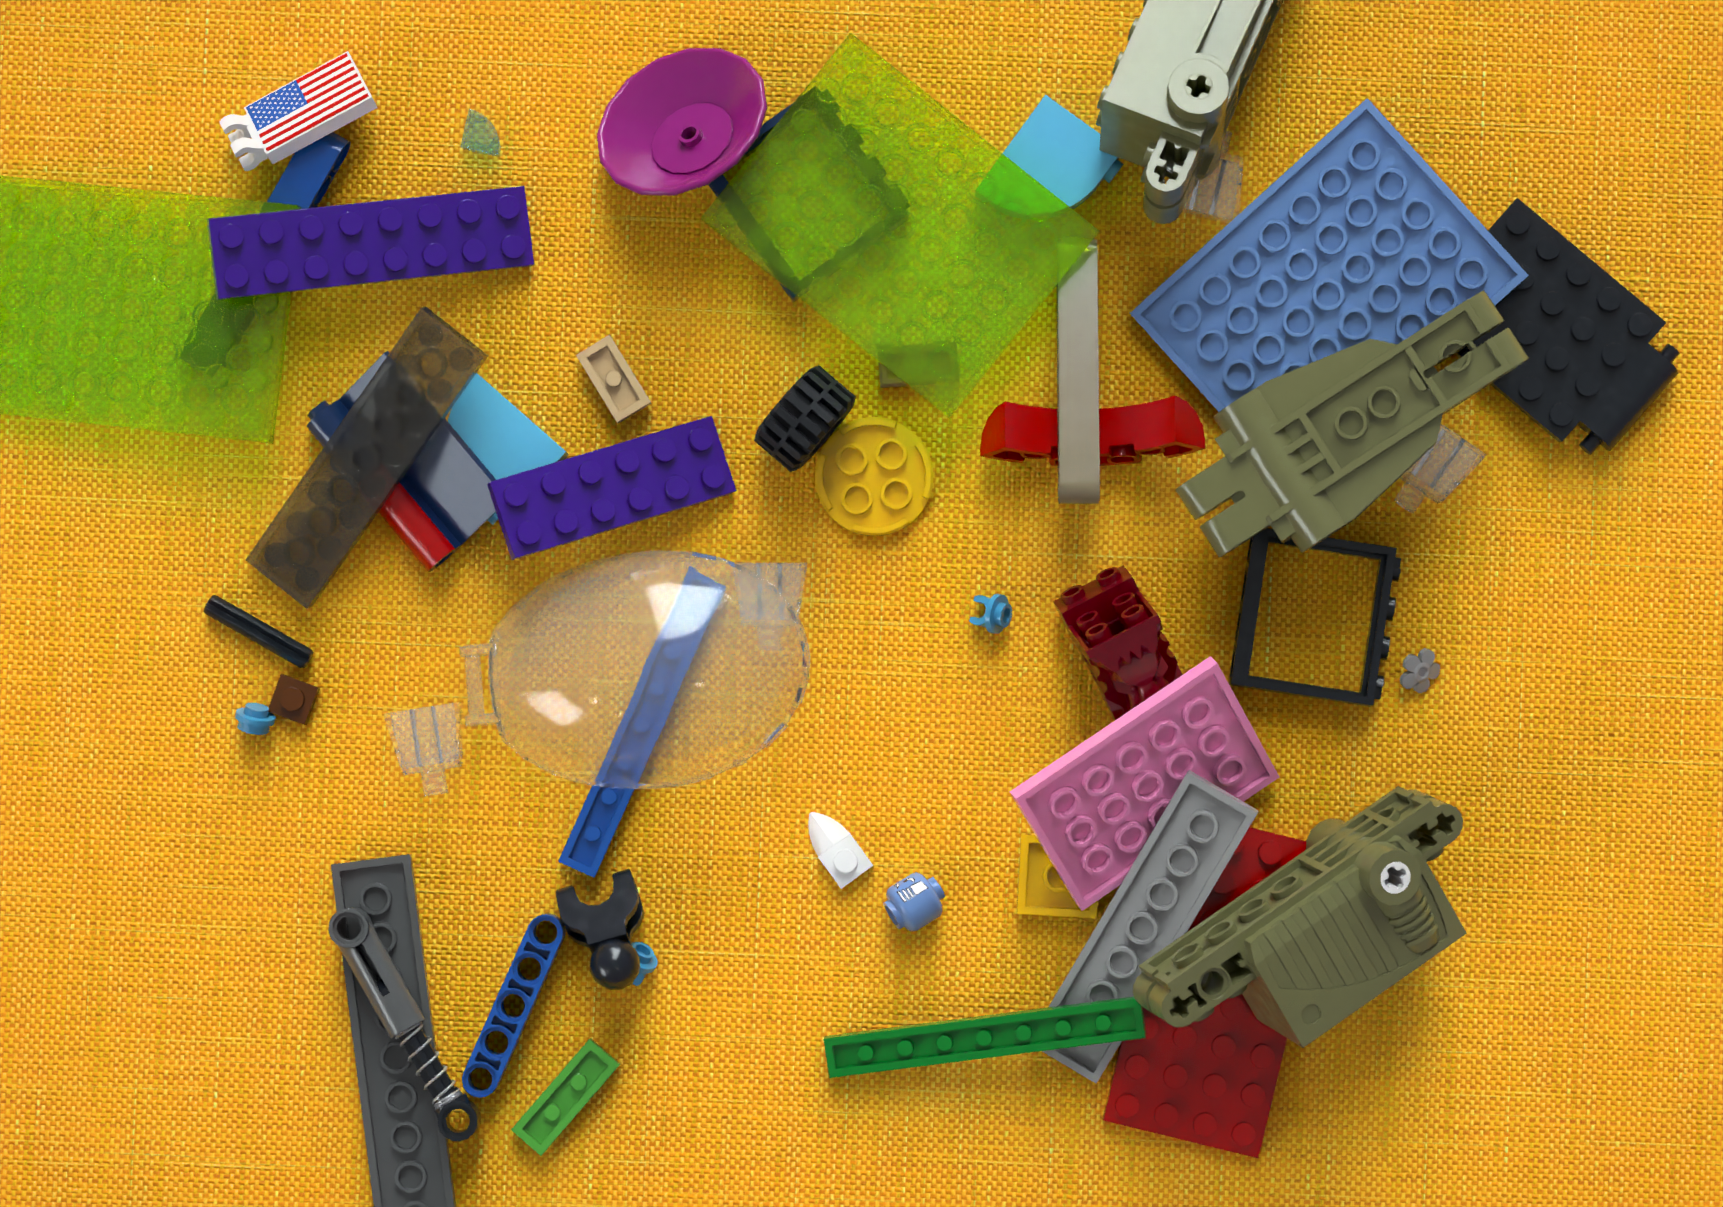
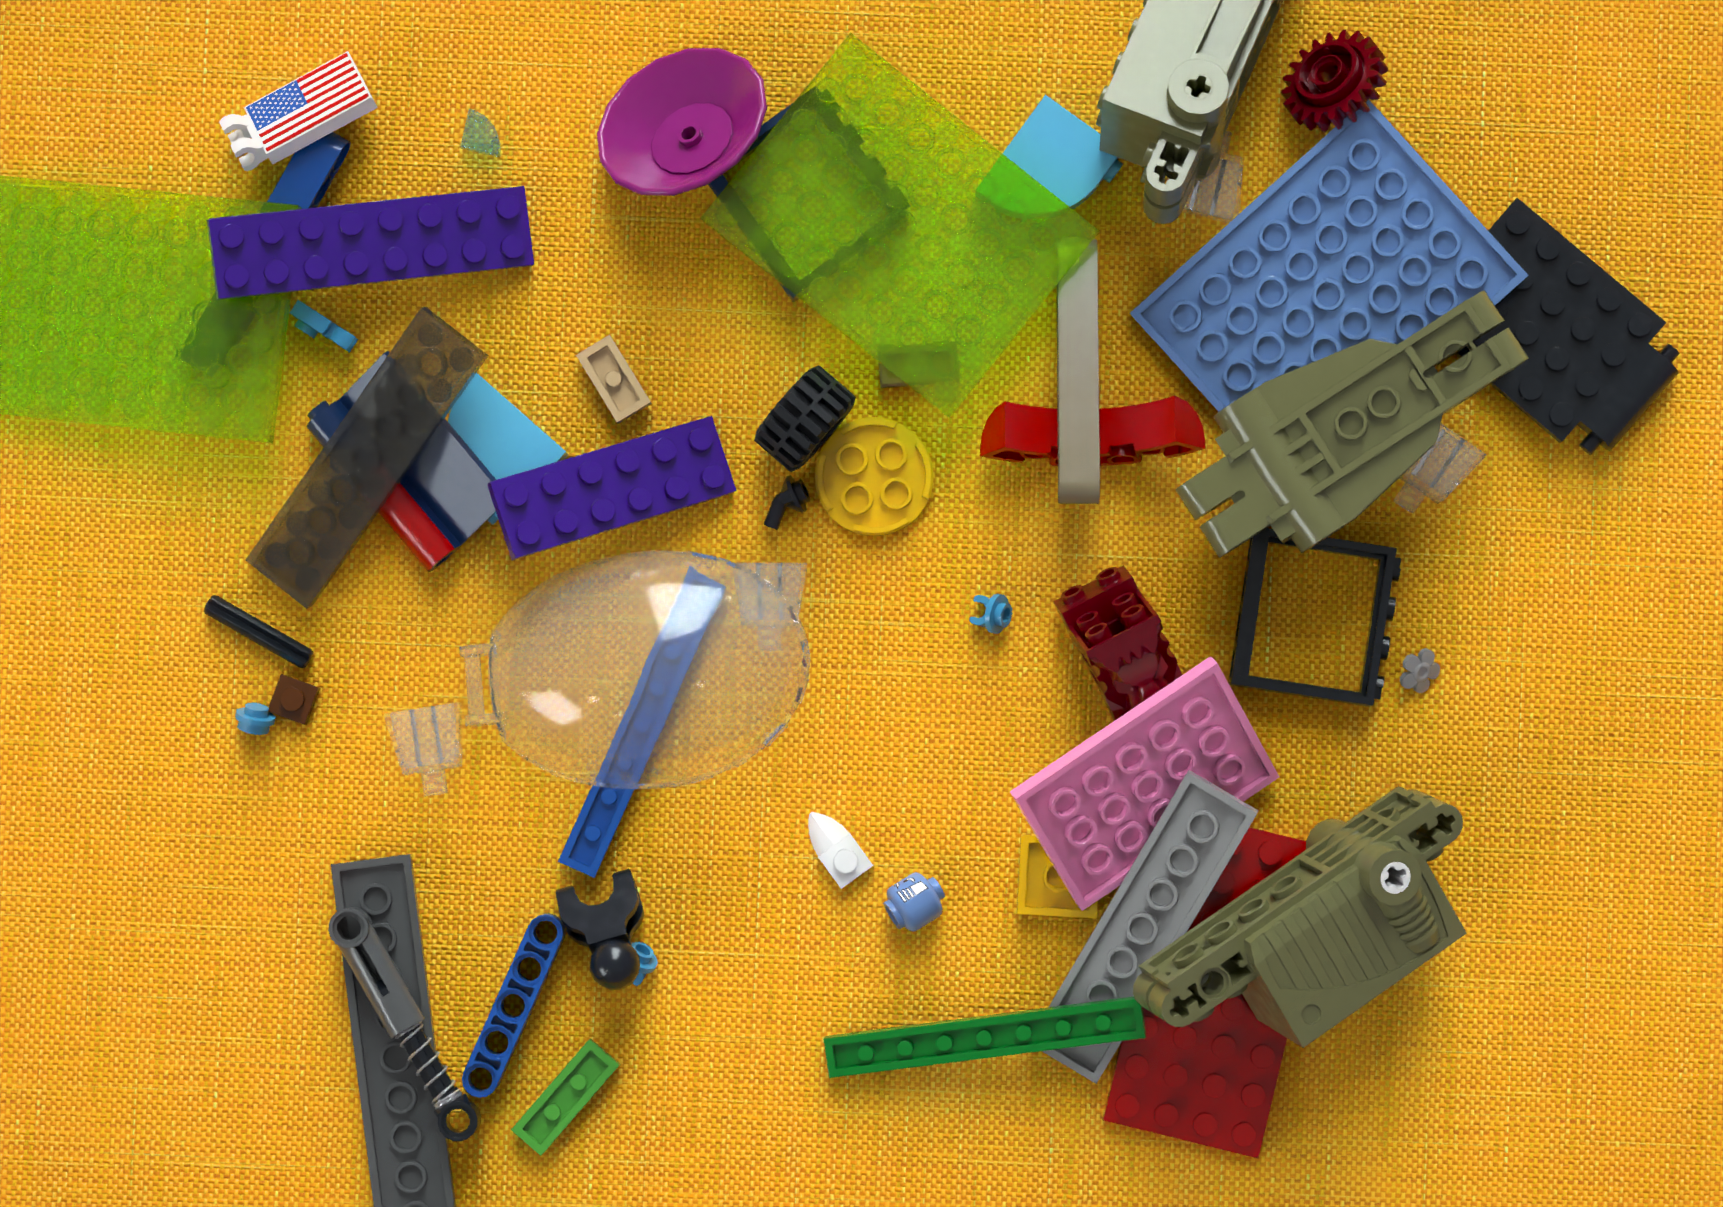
(313, 323): none -> dark azure plate
(792, 495): none -> black plate
(1334, 80): none -> dark red gear

